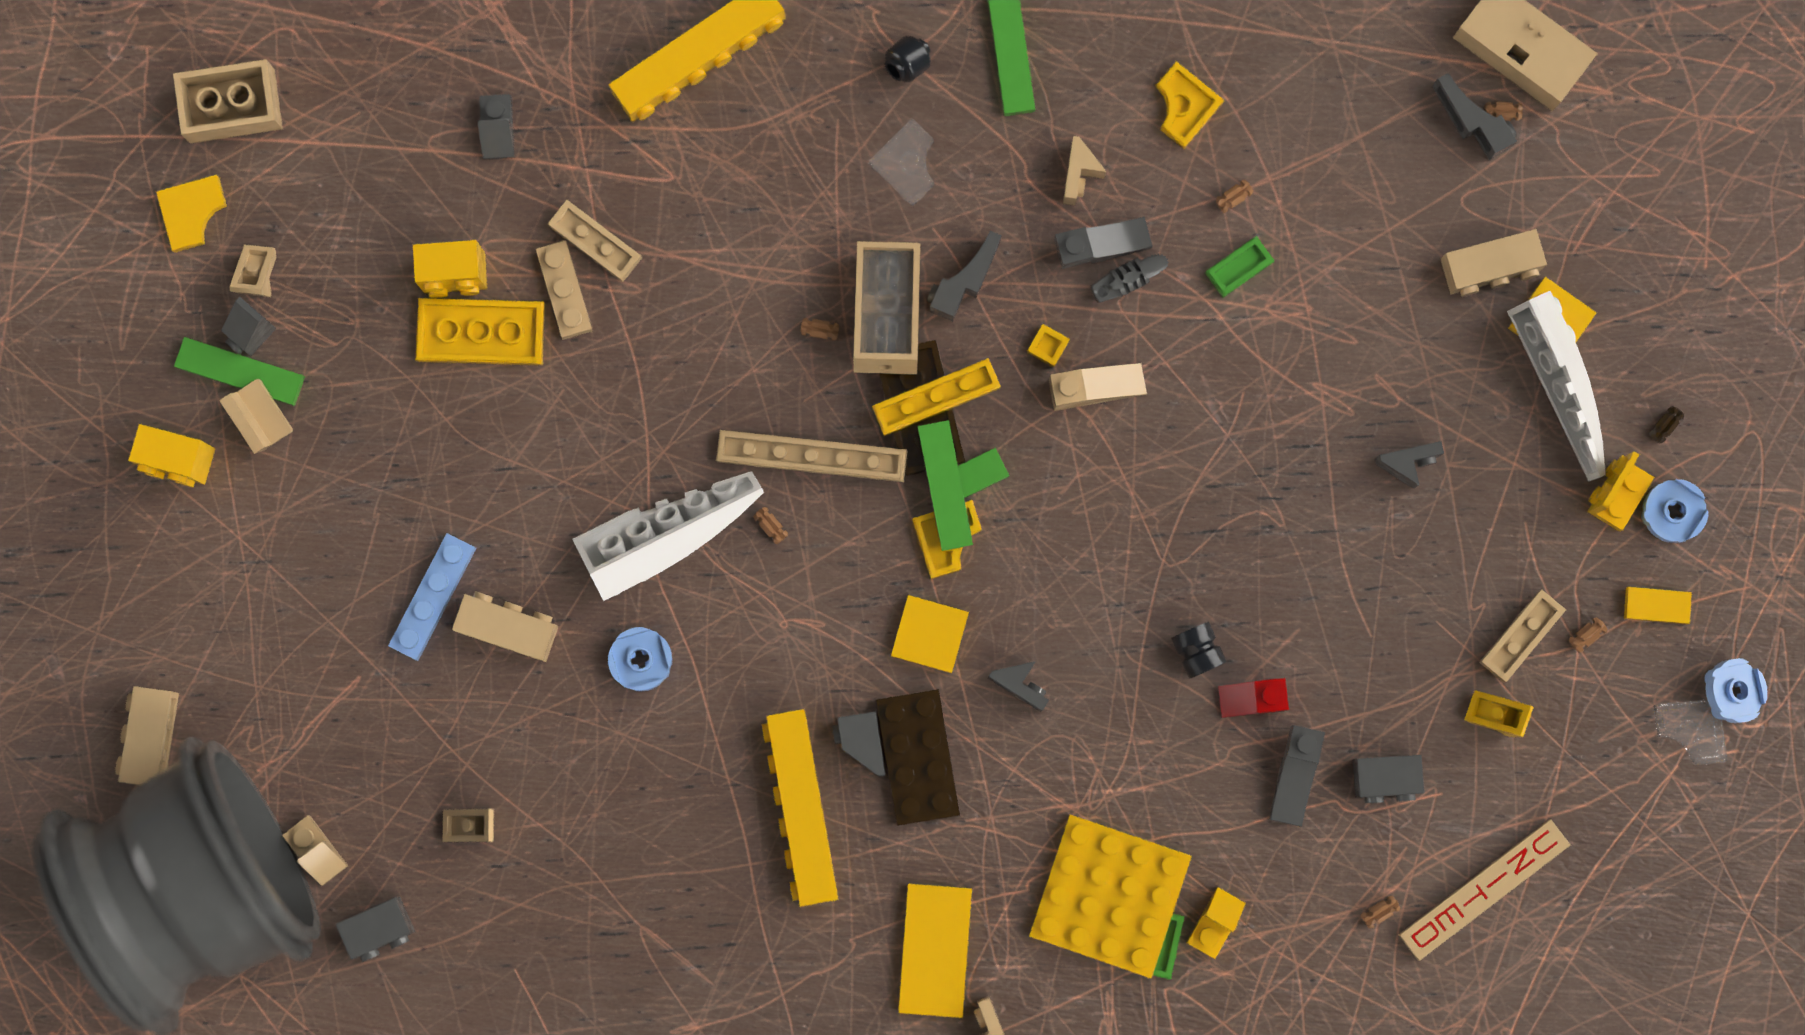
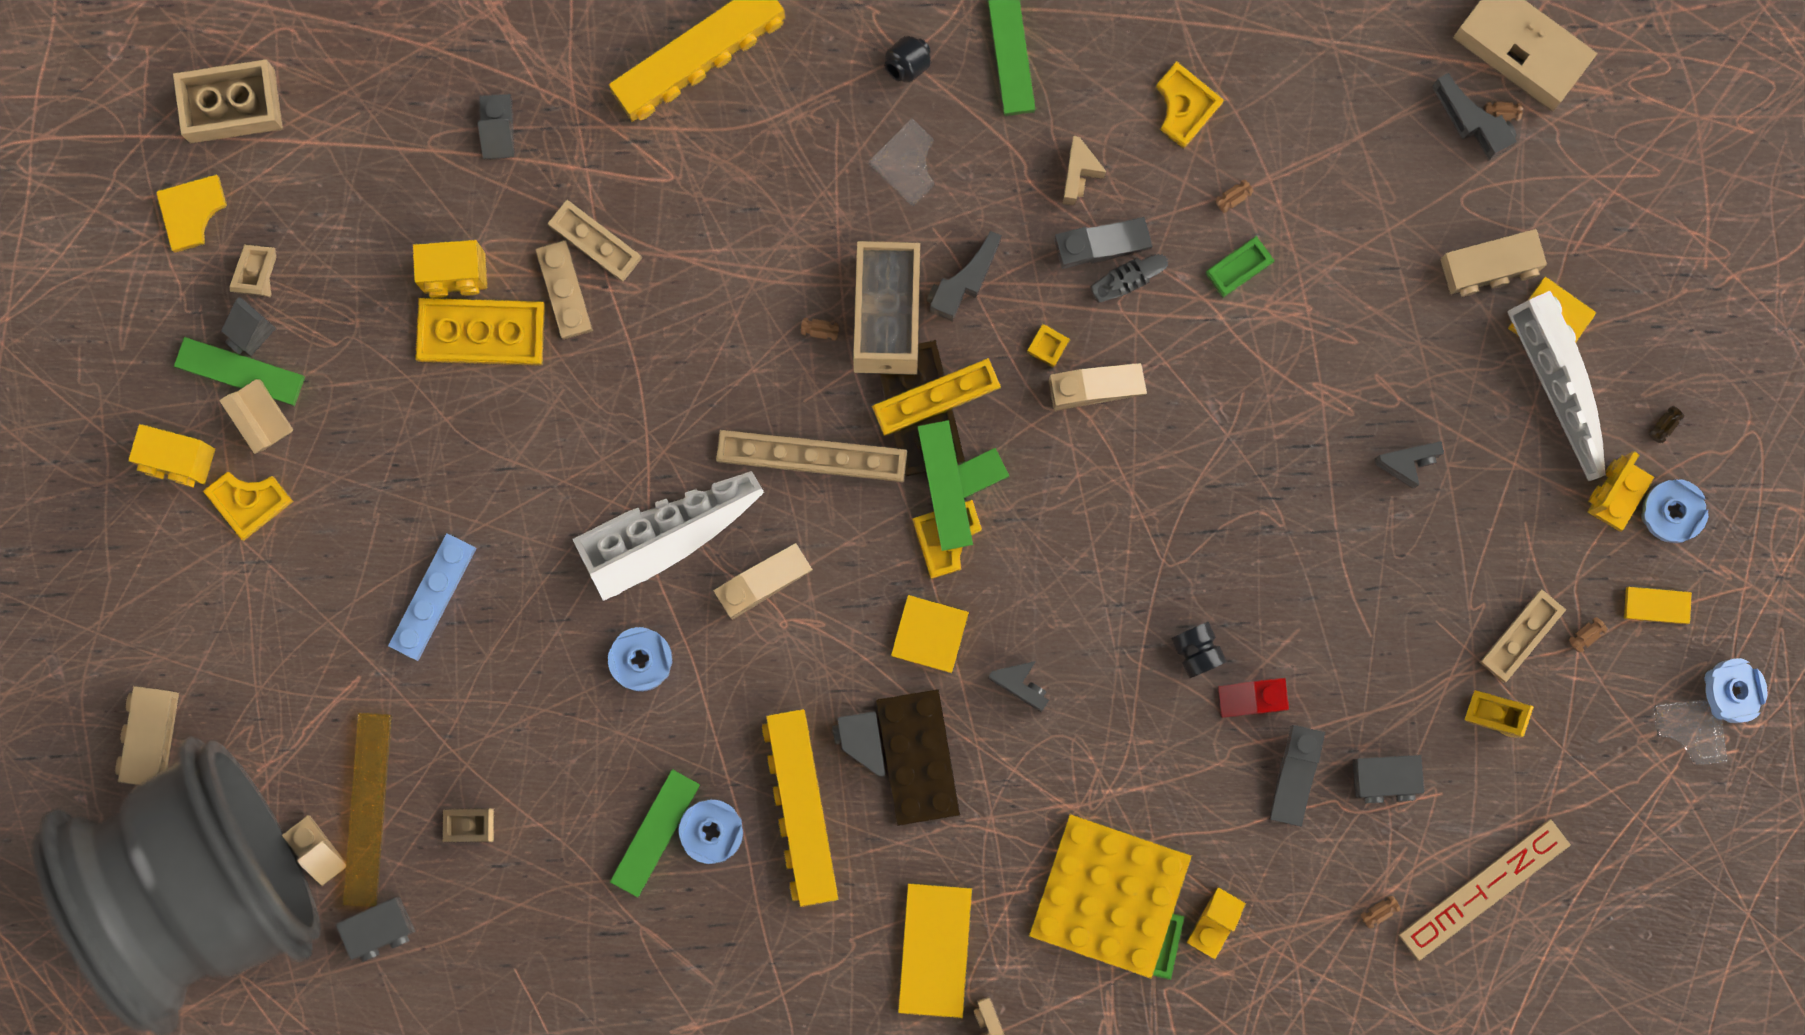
(247, 504): none -> yellow tile
(367, 809): none -> clear yellow tile
(505, 626): tan brick -> none
(655, 833): none -> bright green tile
(728, 825): none -> light blue plate
(762, 581): none -> tan slope
(770, 525): medium nougat piece -> none

